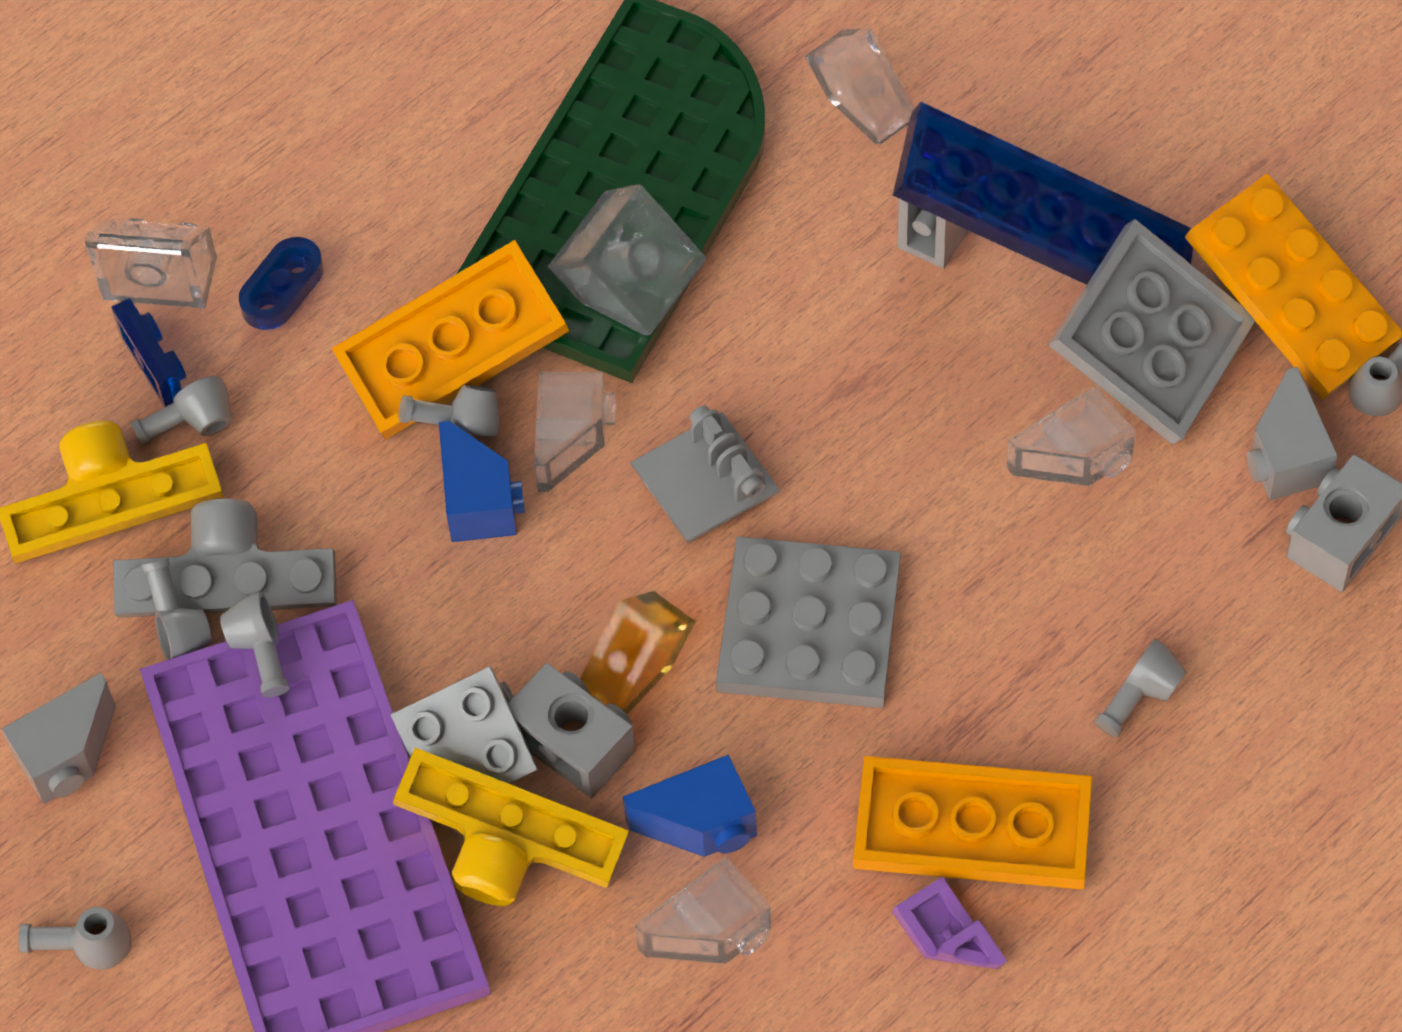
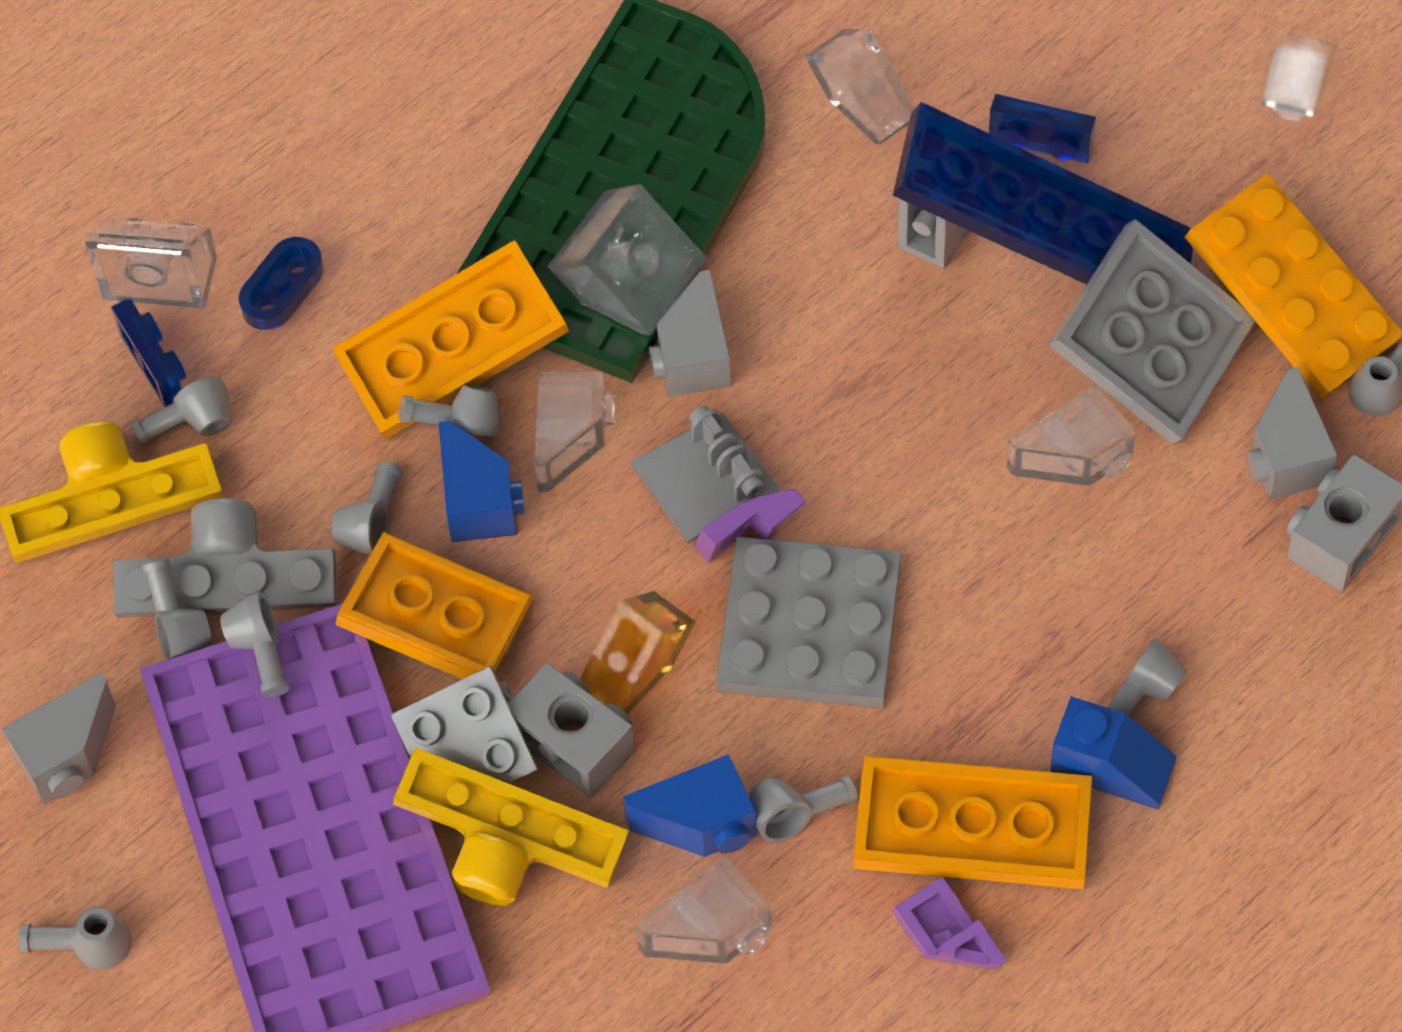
(363, 522): none -> light grey bar
(433, 609): none -> light orange tile
(692, 342): none -> light grey slope
(760, 514): none -> medium lavender slope
(785, 812): none -> light grey bar
(1043, 128): none -> clear blue plate
(1112, 751): none -> blue slope
(1298, 76): none -> clear slope

